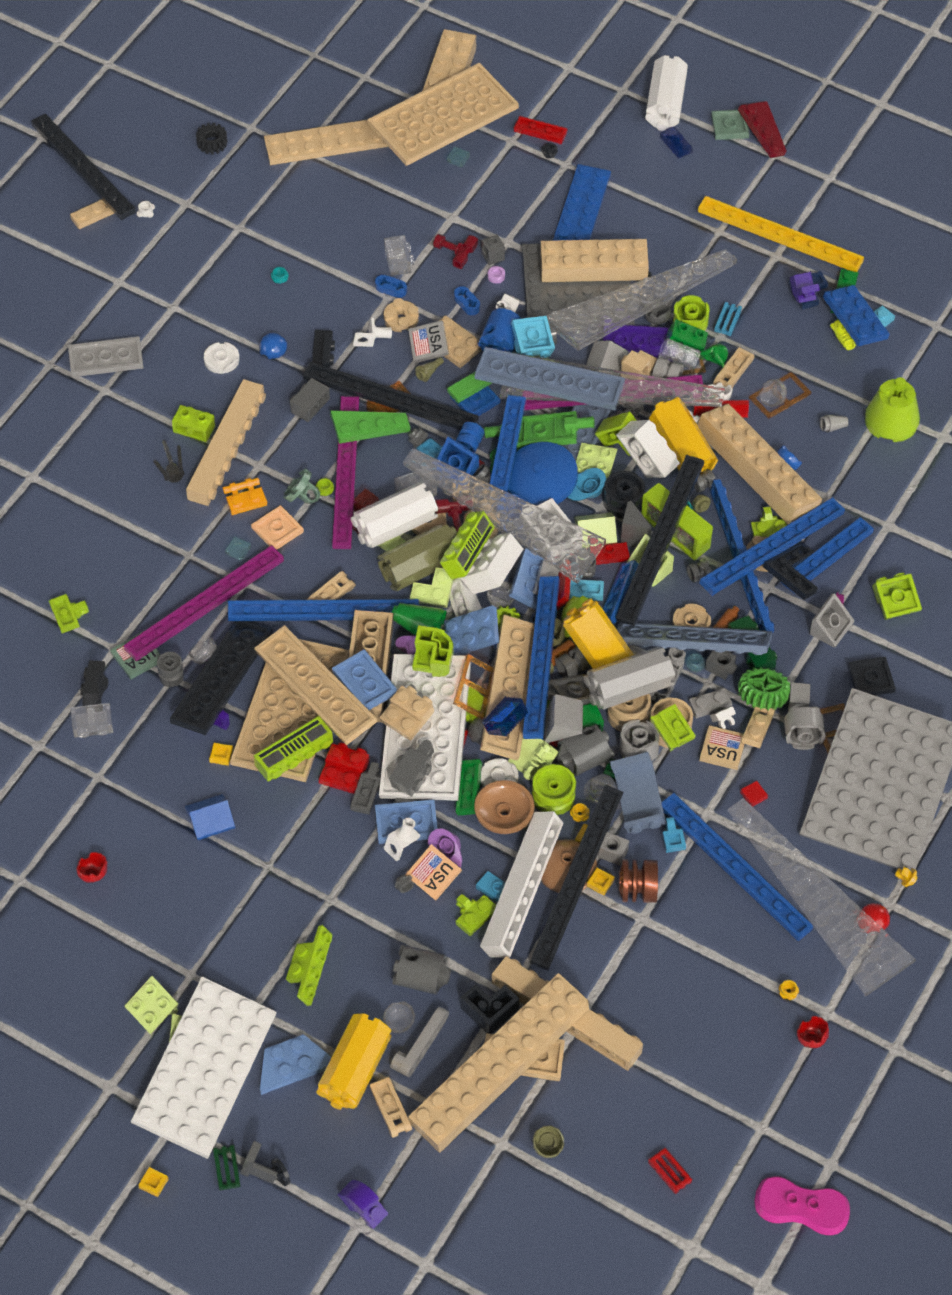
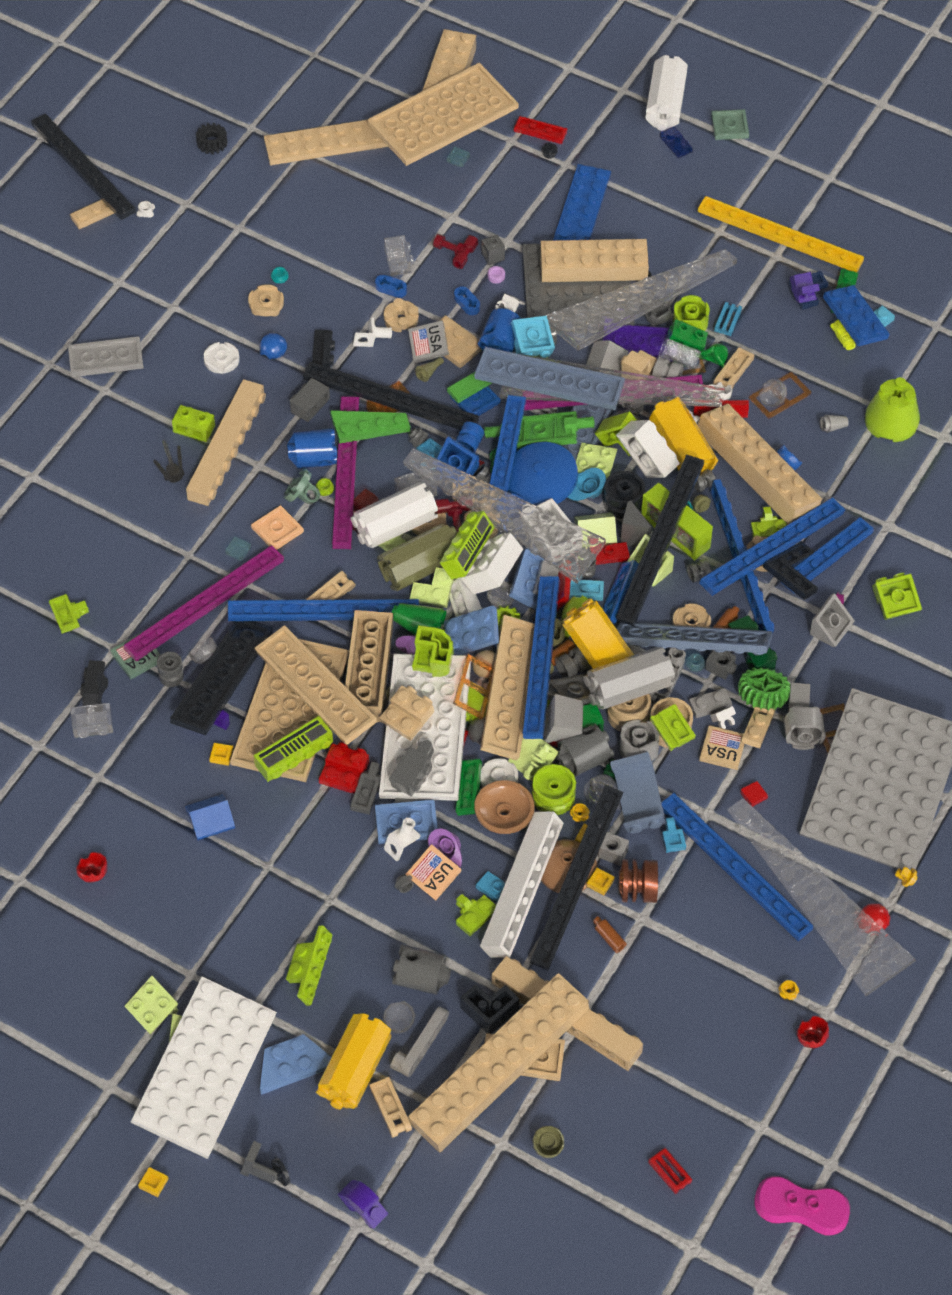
(224, 1151): dark green tile -> none
(246, 500): light orange plate -> none
(270, 308): none -> tan plate
(312, 448): none -> blue cylinder
(364, 679): medium blue plate -> none
(487, 657): none -> tan hair
(505, 716): clear blue brick -> none
(609, 934): none -> dark orange cylinder
(764, 127): dark red wing -> none
(872, 676): black plate -> none

